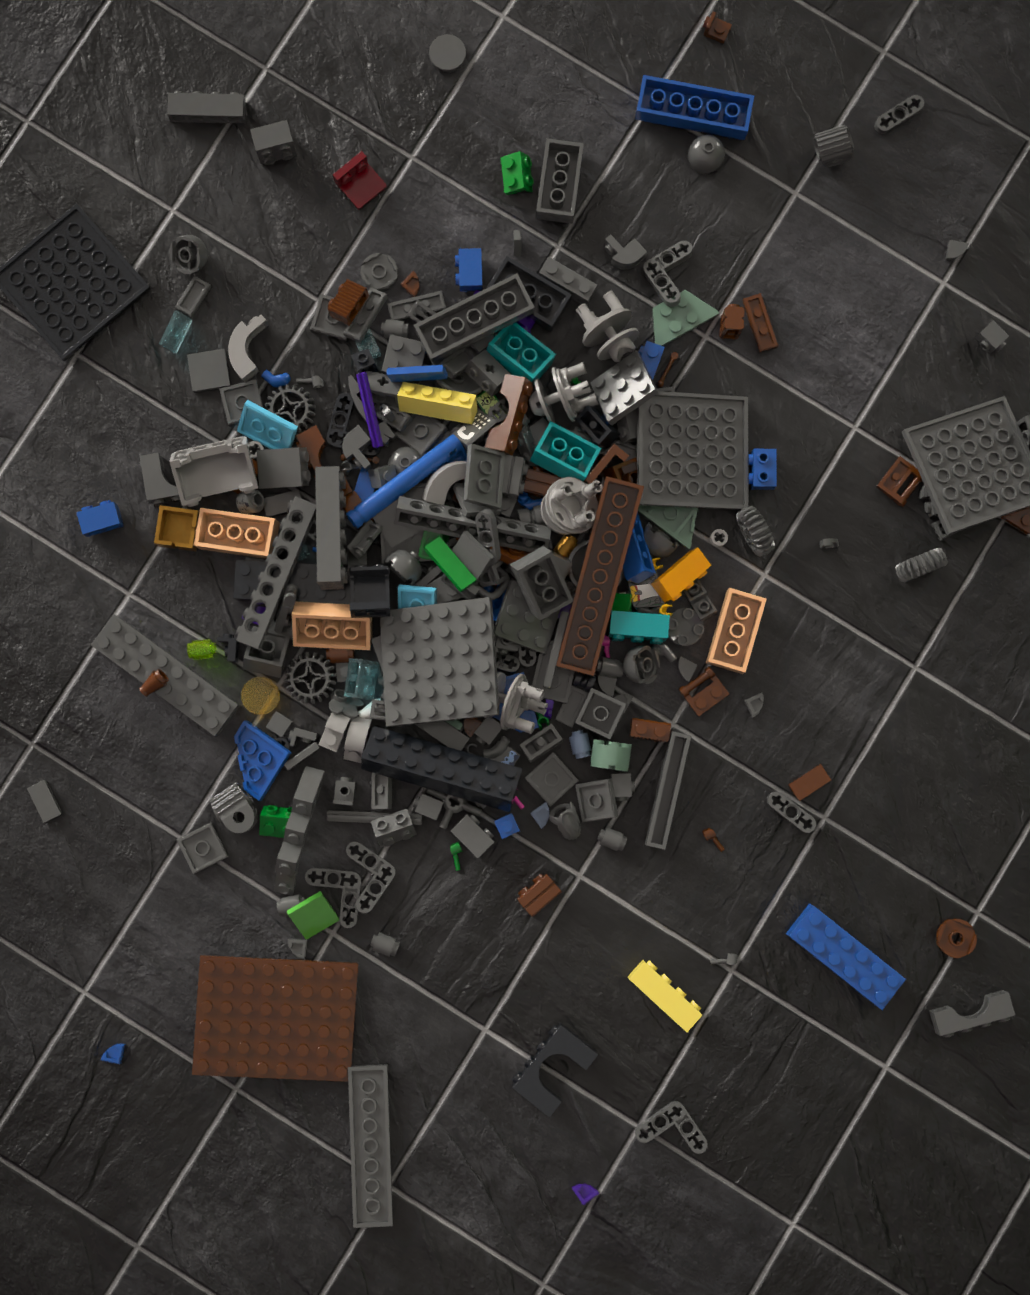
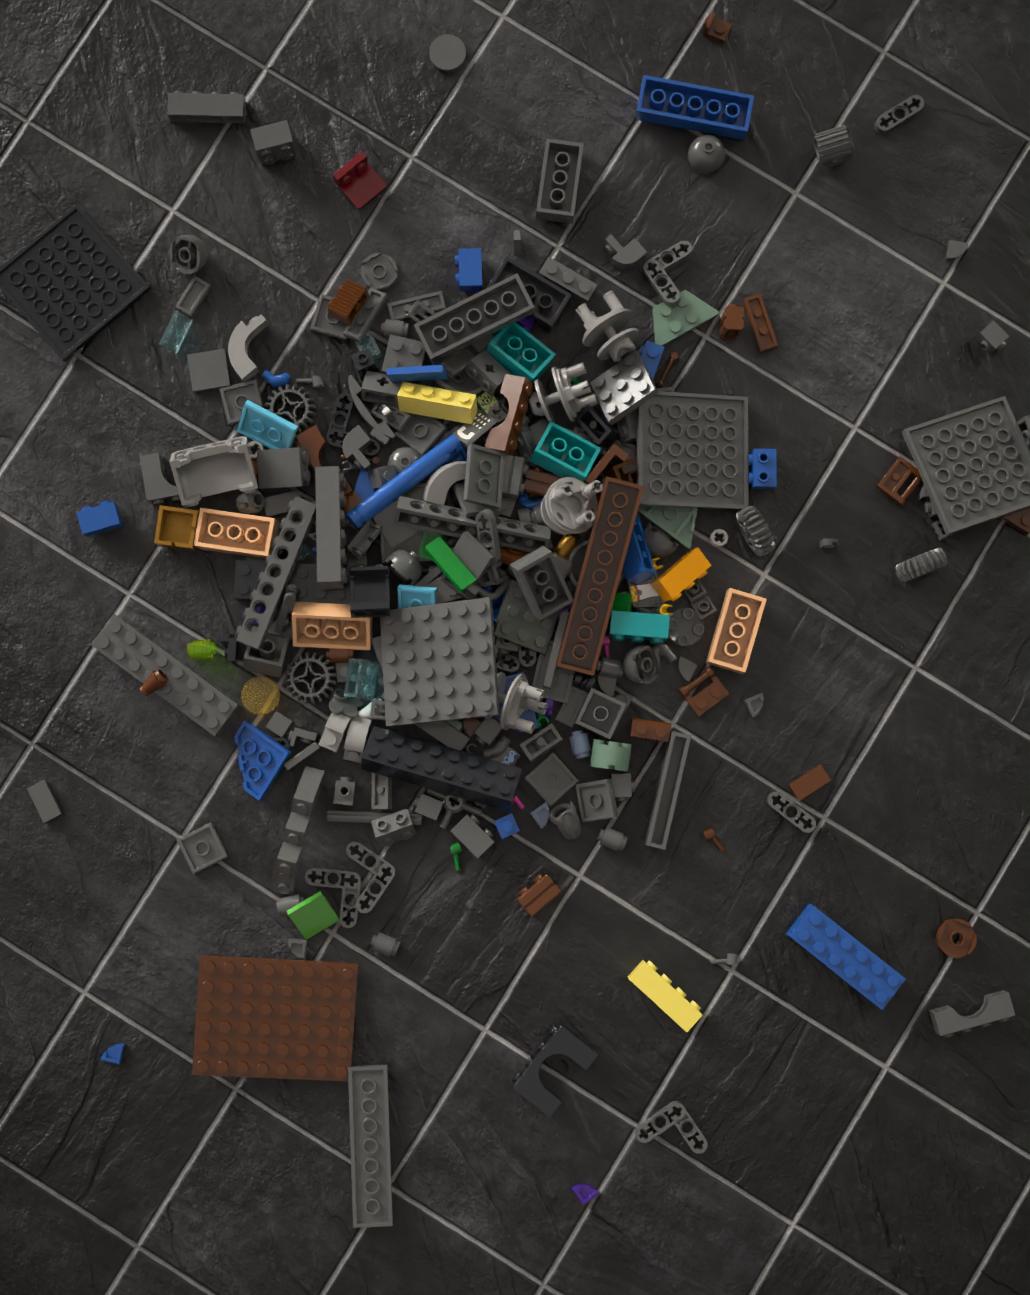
(231, 802): dark grey piece -> none
(274, 820): green bracket -> none
(369, 410): dark purple axle -> none
(411, 284): reddish brown tile -> none
(517, 173): green bracket -> none

